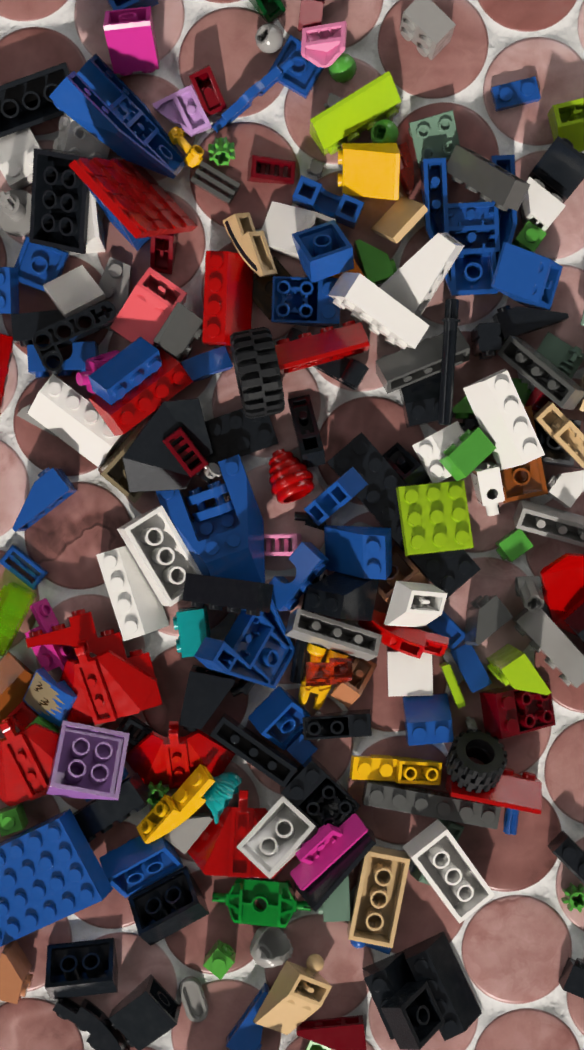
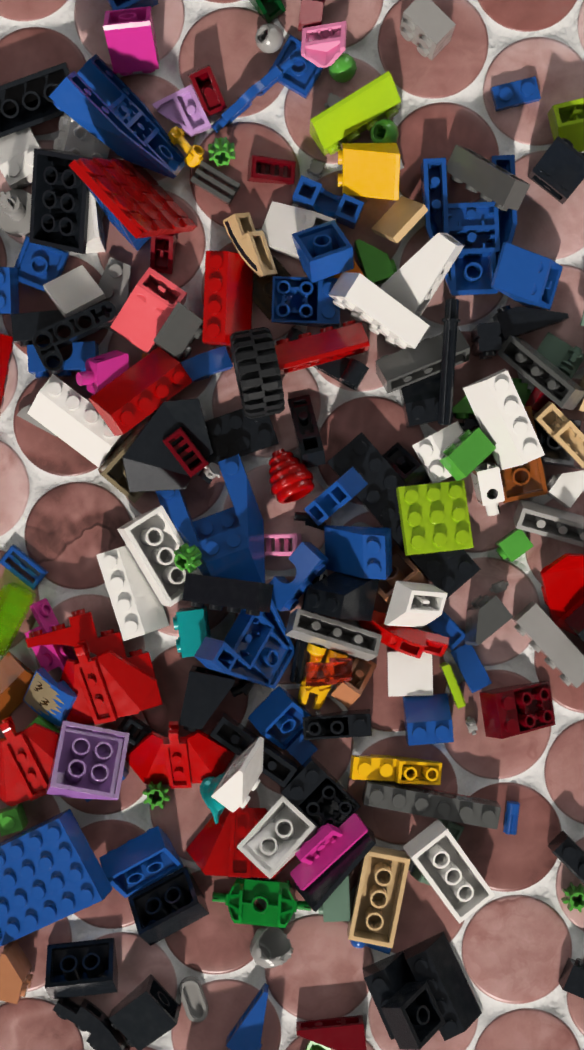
(23, 716): red tile -> none
(45, 495): blue slope -> none
(100, 814): black brick -> none
(125, 370): blue brick -> none
(174, 810): yellow slope -> none
(188, 557): none -> bright green gear
(189, 831): light grey slope -> none
(215, 490): blue brick -> none
(219, 959): bright green brick -> none
(241, 777): none -> white slope
(294, 996): tan slope -> none
(407, 173): clear red slope -> none
(434, 136): sand green hinge -> none
(474, 775): black tyre -> none
(499, 586): none -> light grey piece
(512, 792): red slope -> none
(516, 670): lime slope -> none
(529, 237): bright green brick -> none
(530, 592): light grey piece -> none
(540, 205): white slope -> none

